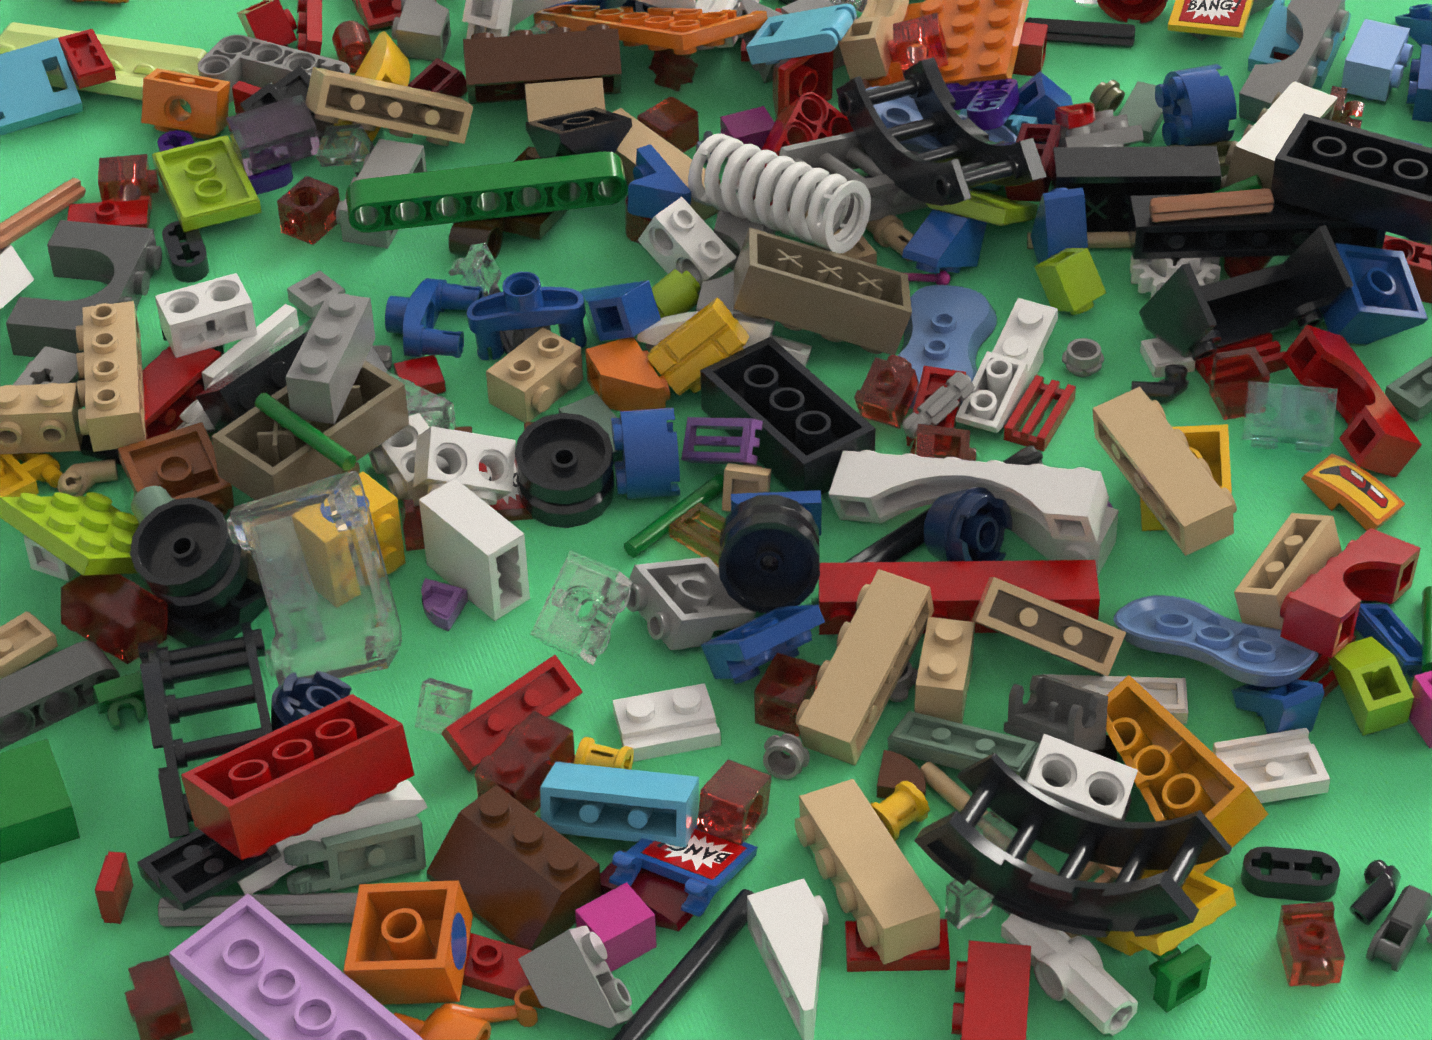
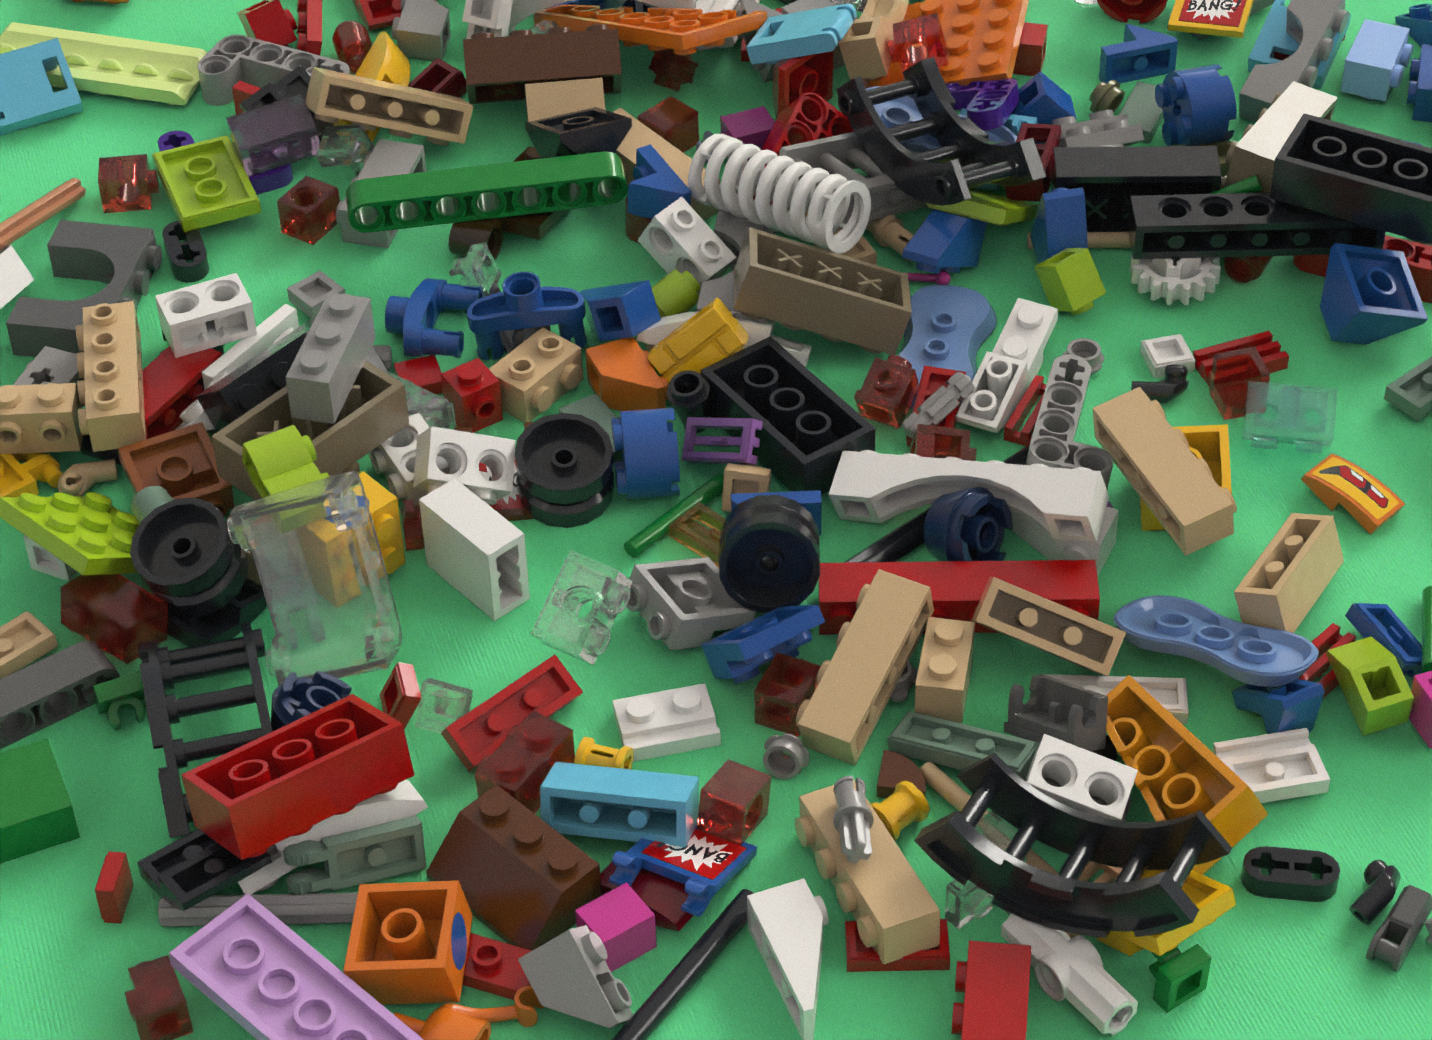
(86, 59): red plate -> none
(122, 213): red plate -> none
(205, 96): orange brick -> none
(280, 461): none -> lime brick
(305, 432): green bar -> none
(401, 693): none -> red tile
(442, 602): medium lavender tile -> none
(474, 395): none -> red brick
(689, 396): none -> black cone
(853, 819): none -> light grey axle
(1059, 419): none -> light grey beam
(1075, 115): red tile -> none
(1087, 32): black axle -> none
(1139, 56): none -> blue slope
(1211, 205): nougat axle -> none
(1244, 307): black windscreen -> none
(1310, 944): clear red brick -> none
(1327, 605): red arch -> none
(1344, 110): clear red tile -> none
(1375, 431): red arch -> none

